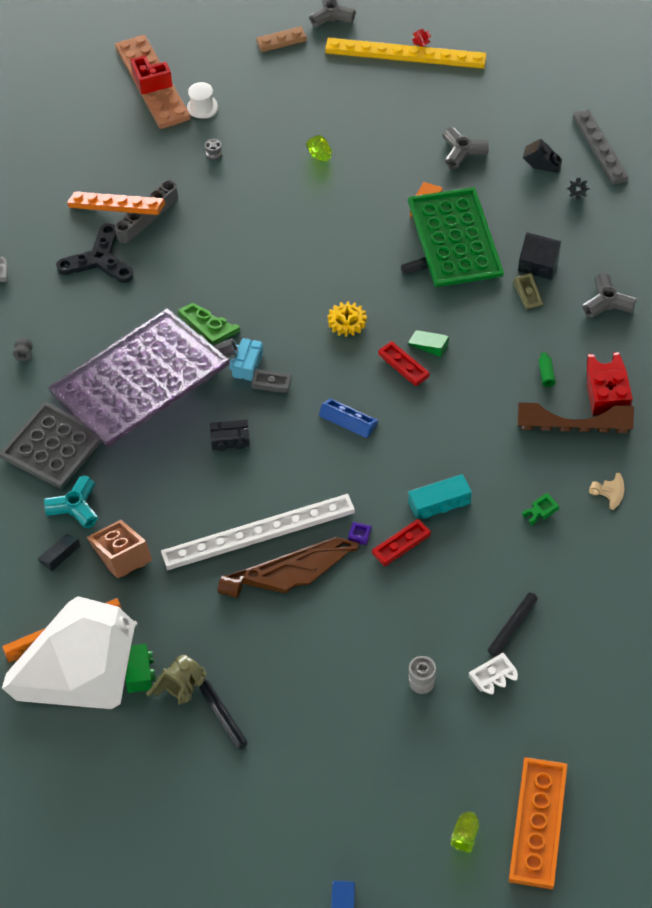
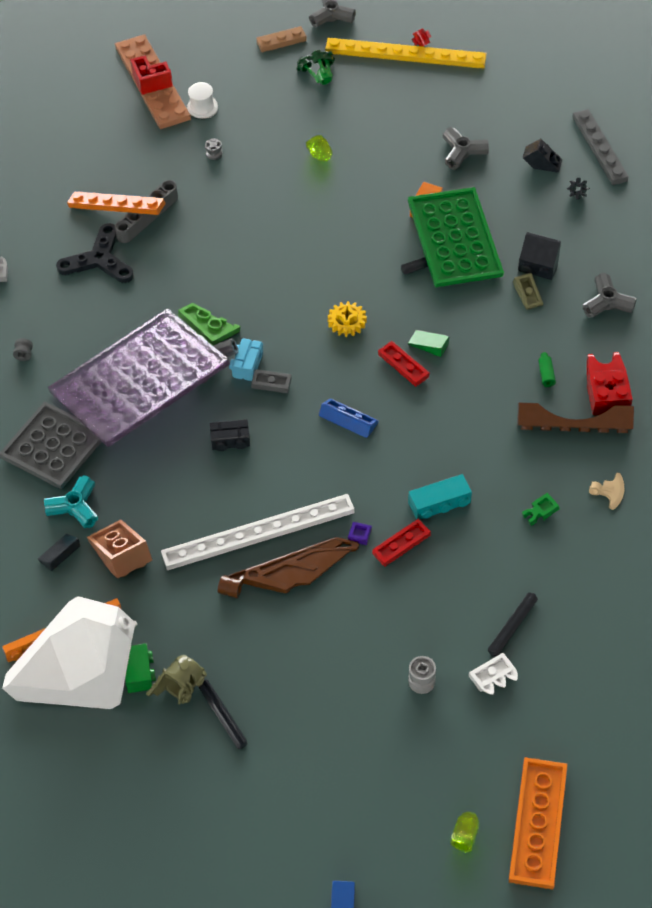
(324, 59): none -> plant

